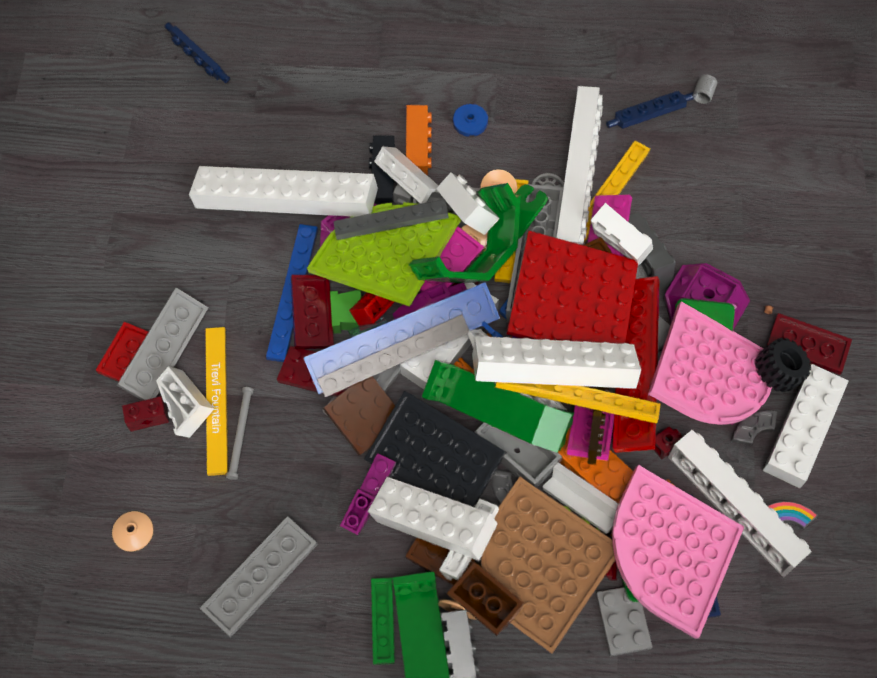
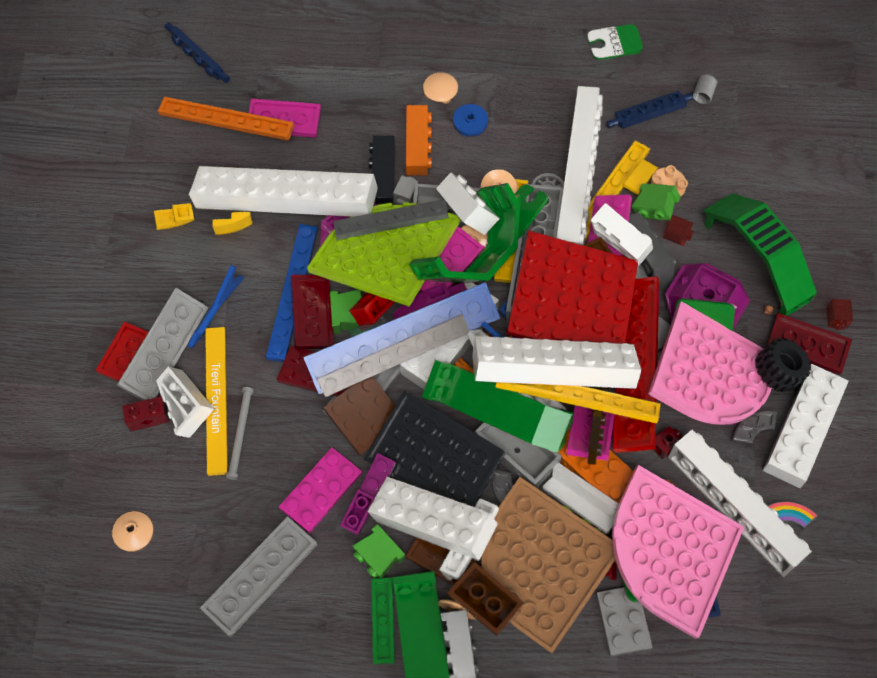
(174, 217): none -> yellow slope
(226, 118): none -> orange plate
(228, 286): none -> blue piece
(238, 221): none -> yellow slope
(303, 115): none -> dark pink plate
(320, 490): none -> dark pink plate
(378, 553): none -> bright green hips
(406, 173): white panel -> none
(440, 87): none -> light nougat dish
(618, 41): none -> piece
(639, 176): none -> yellow slope
(656, 201): none -> bright green hips
(670, 176): none -> light nougat dish
(679, 230): none -> clear red brick
(772, 243): none -> green panel
(839, 314): none -> clear red brick

